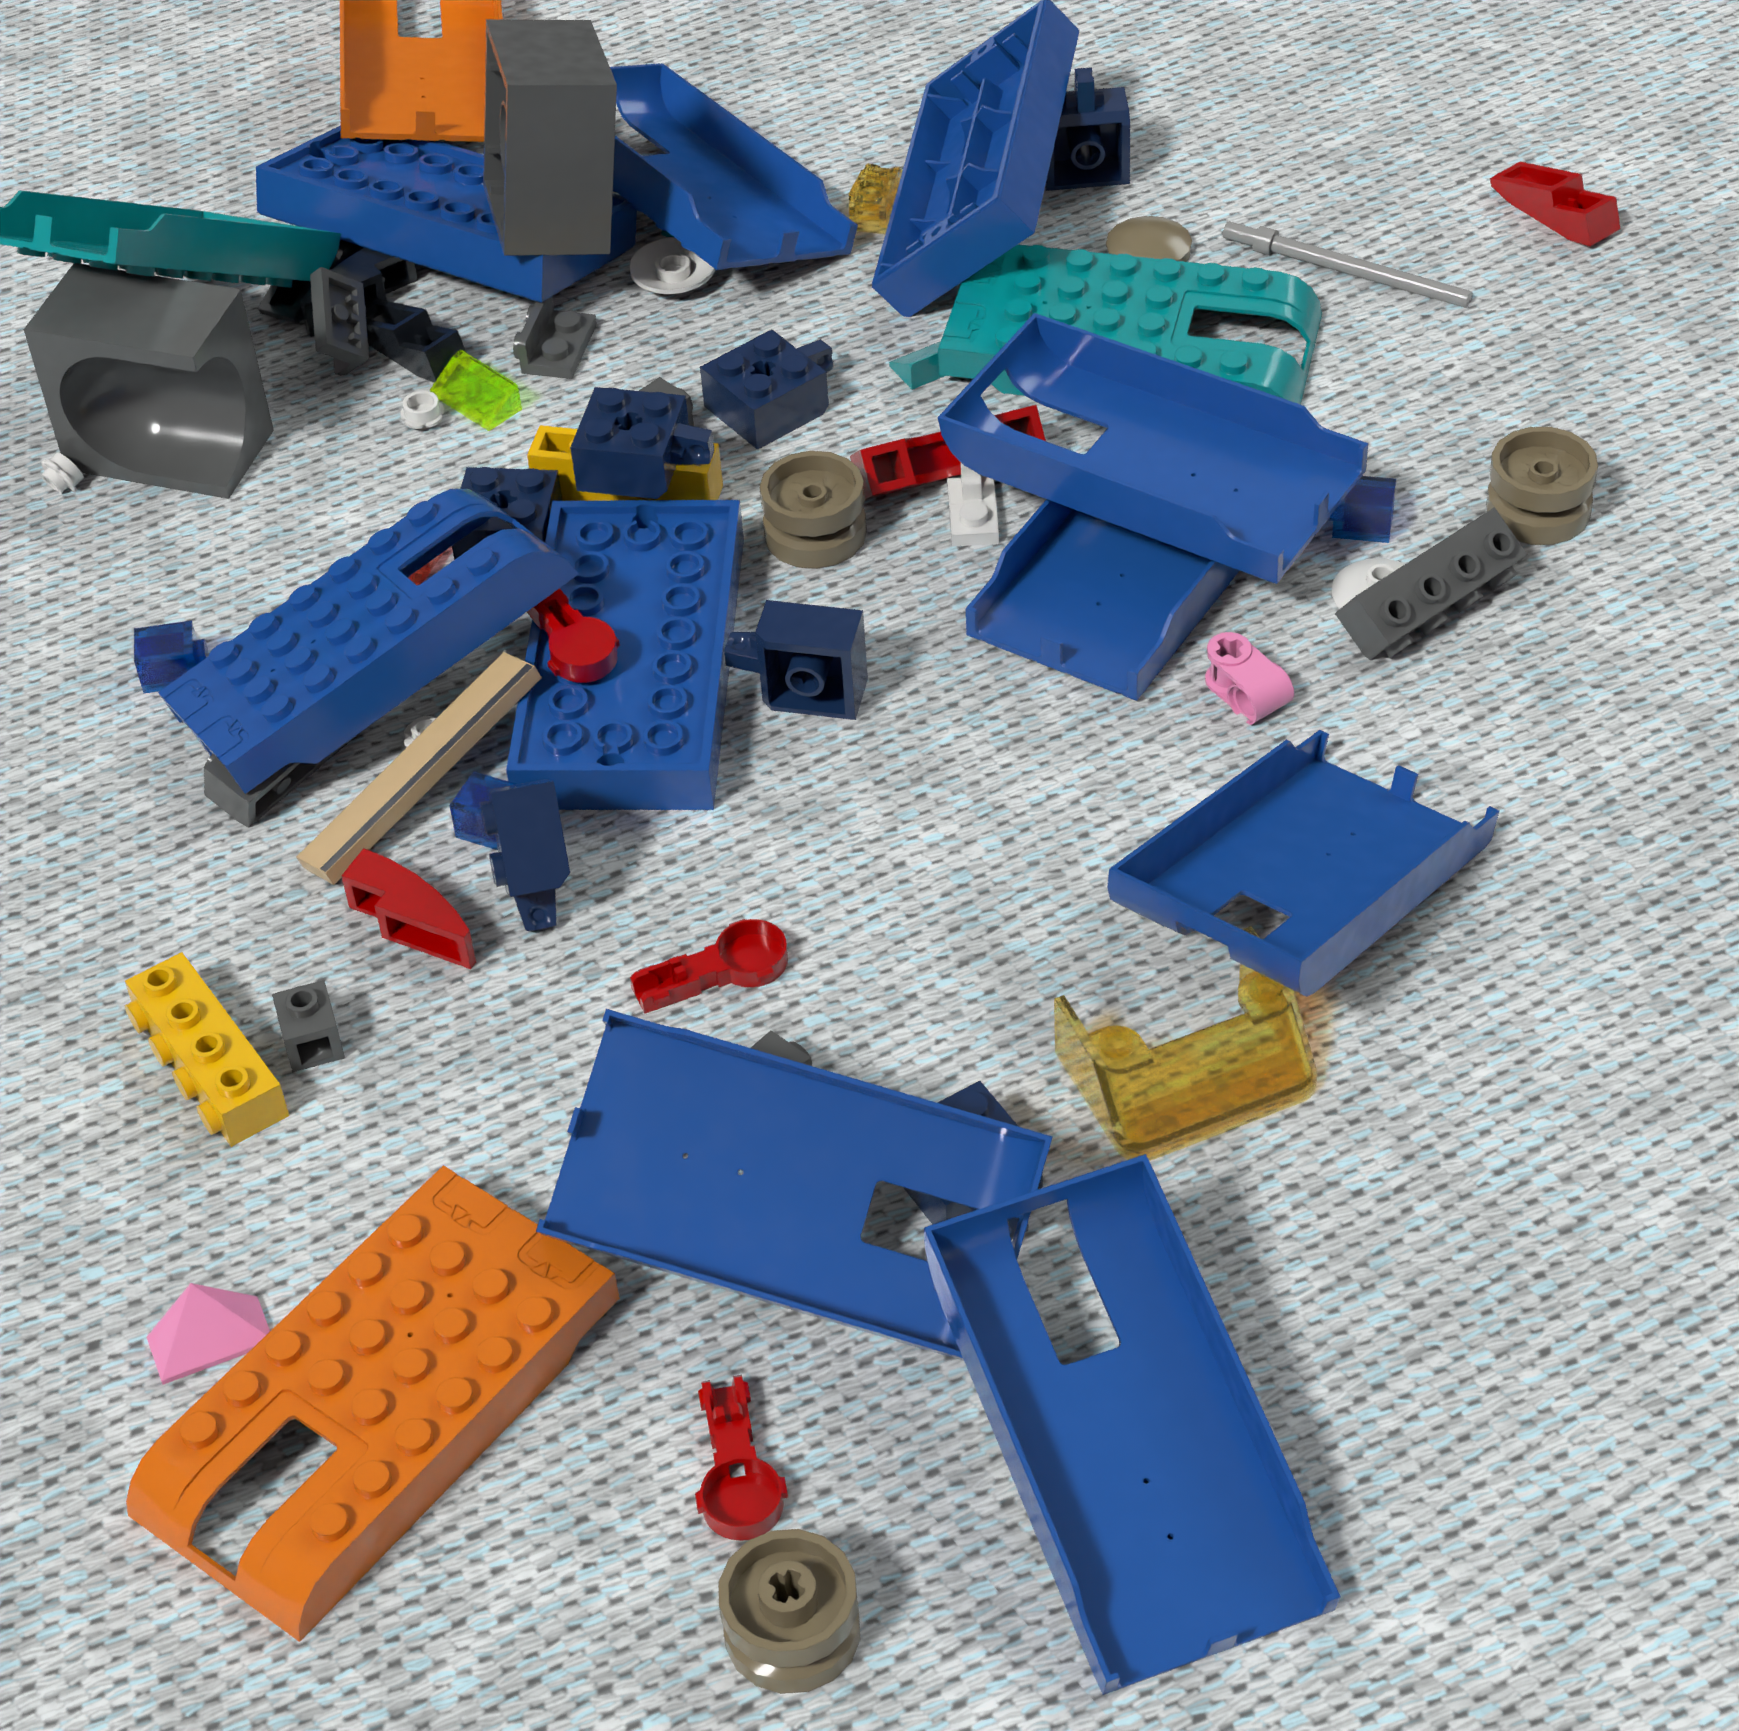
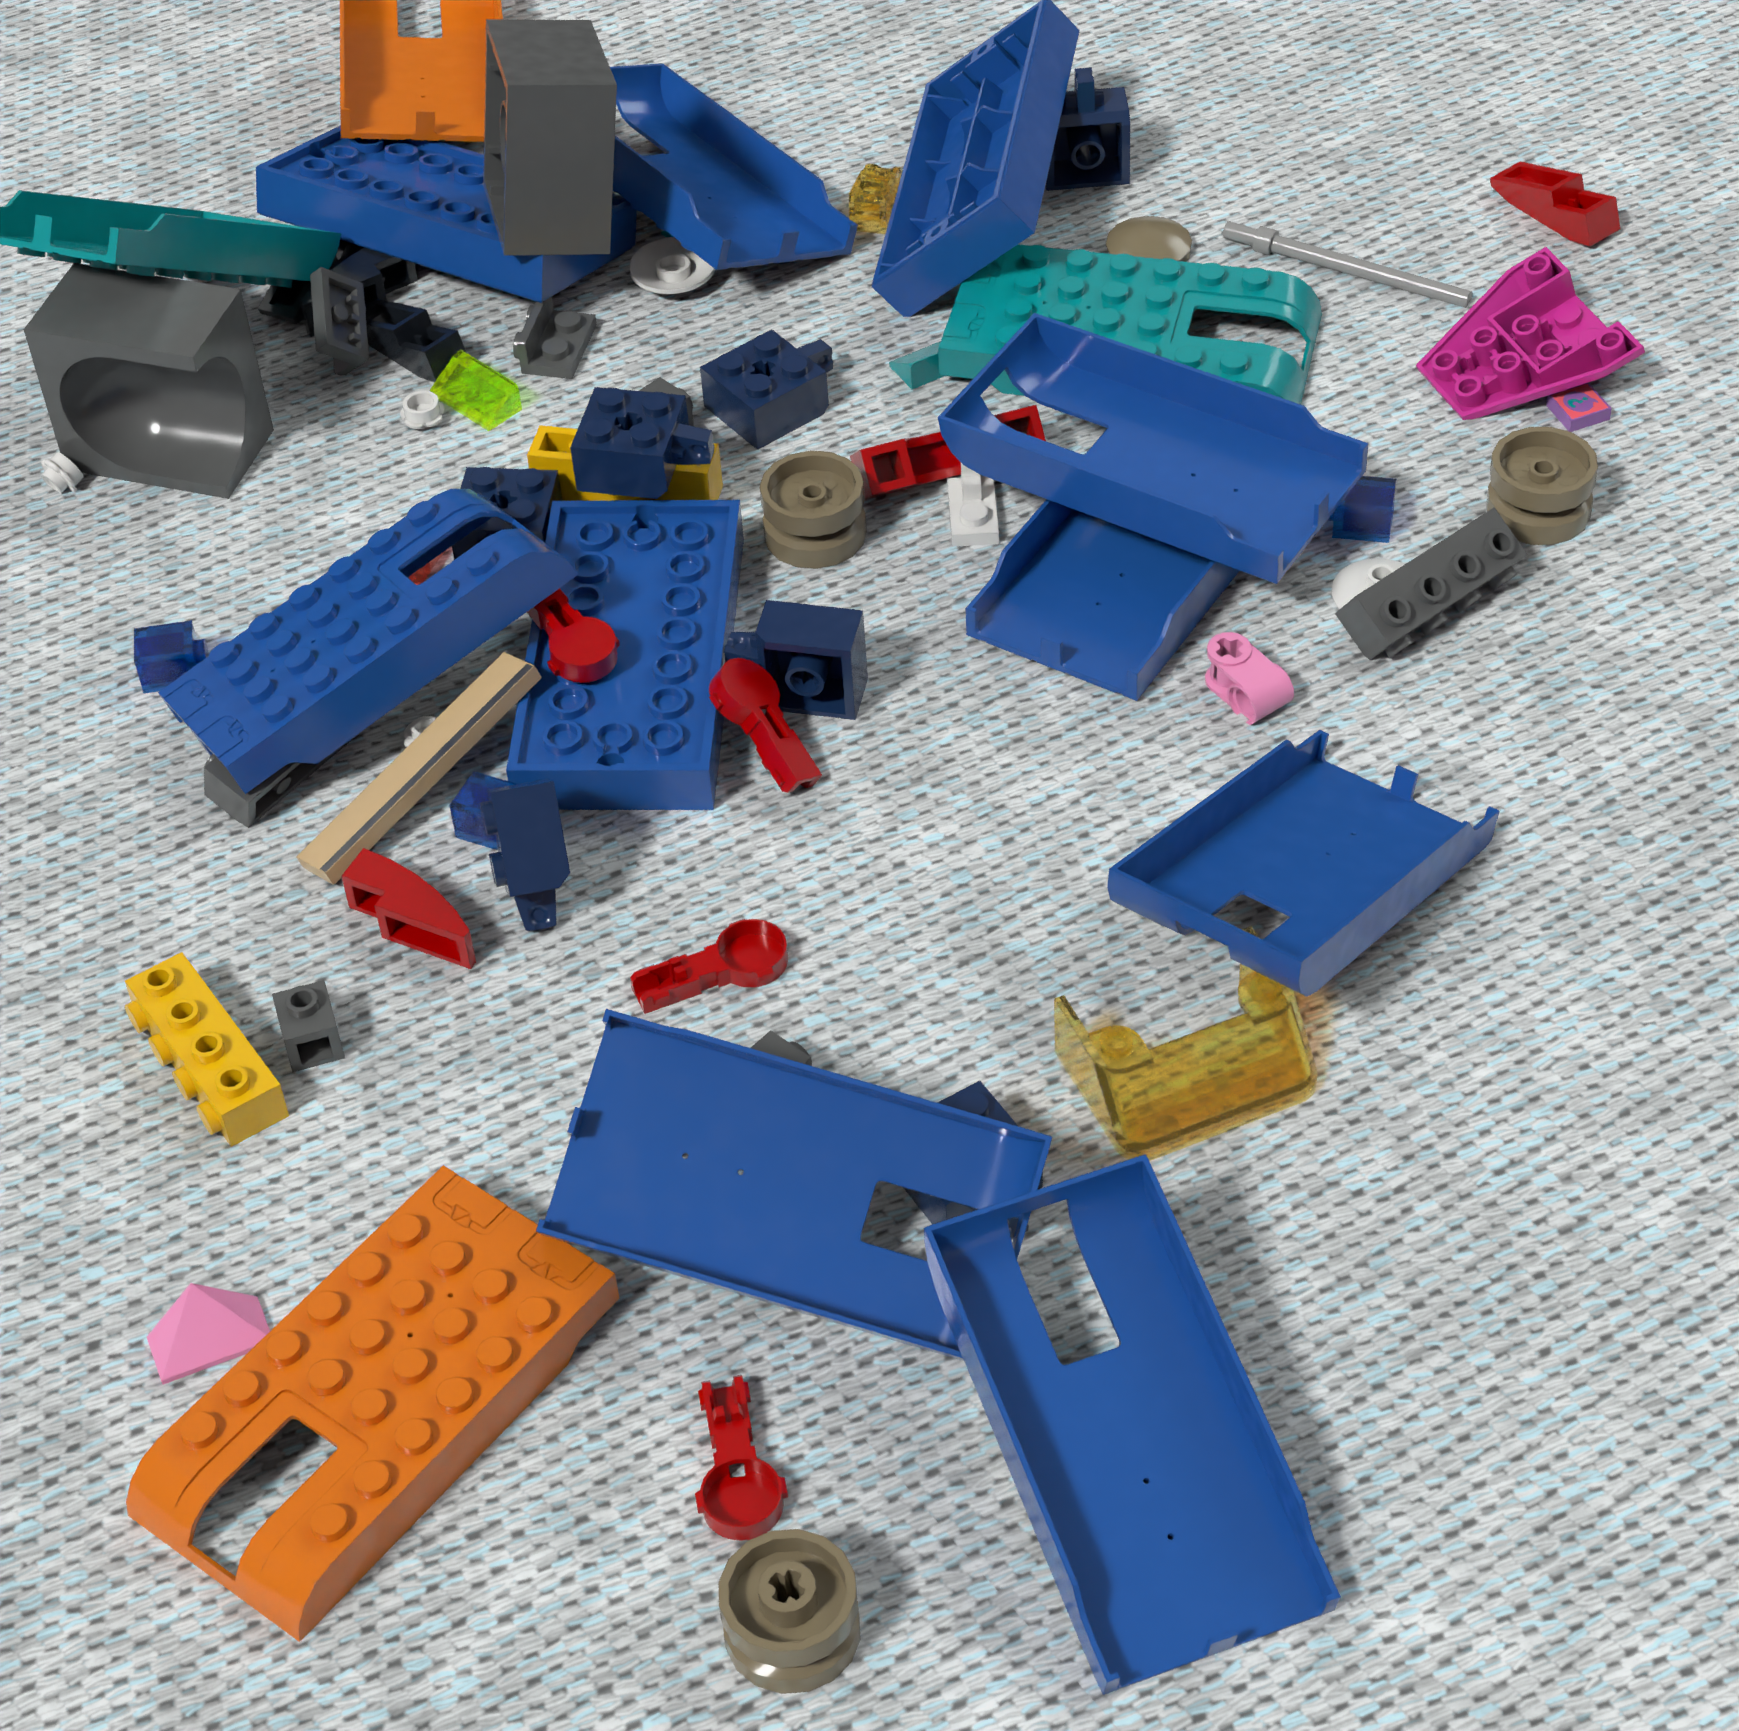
(739, 695): none -> red piece
(1524, 342): none -> dark pink wedge
(1579, 407): none -> medium lavender tile

